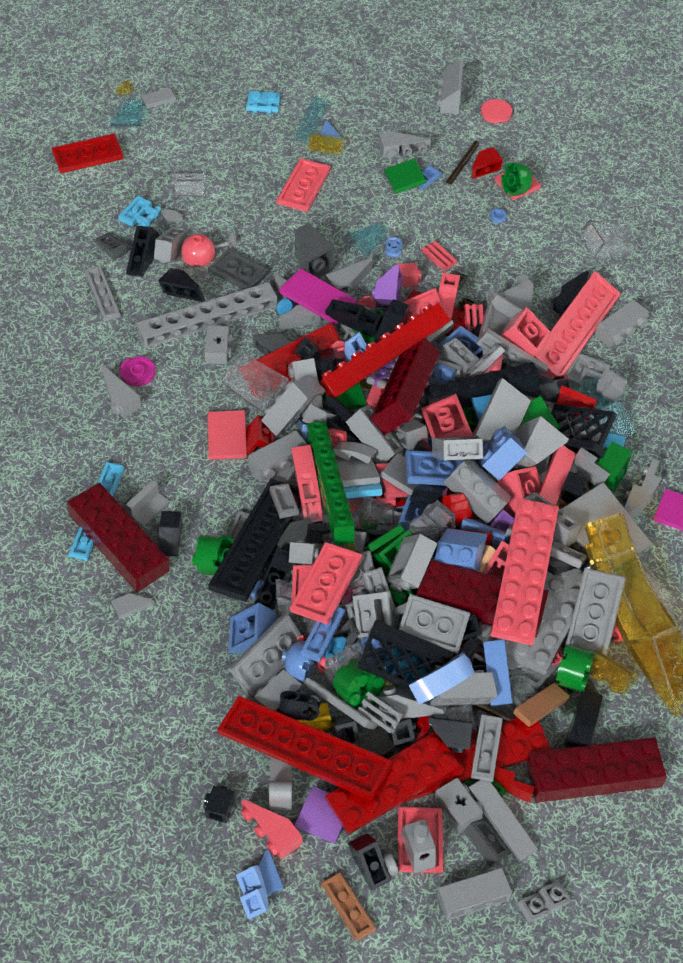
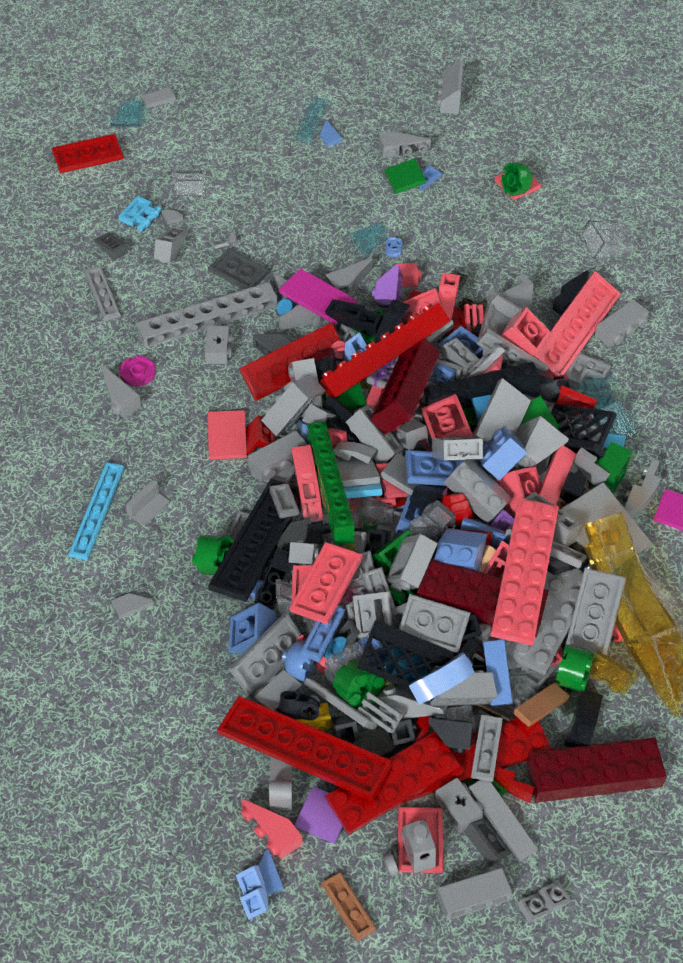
(118, 537): dark red brick -> none
(125, 88): clear yellow tile -> none
(142, 250): black slope -> none
(170, 532): black slope -> none
(180, 284): black slope -> none
(198, 250): coral cylinder -> none
(219, 803): black brick -> none
(255, 382): clear slope -> none
(263, 102): medium azure plate -> none
(303, 184): coral tile -> none
(305, 349): black tile -> none
(313, 251): dark grey slope -> none
(325, 144): clear yellow tile -> none
(368, 301): coral tile -> none
(369, 860): black slope -> none
(384, 539): green tile -> none
(441, 253): coral tile -> none
(462, 163): dark brown bar -> none
(486, 162): red slope -> none
(496, 111): coral tile -> none
(498, 215): medium blue tile -> none
(611, 386): light grey panel -> none

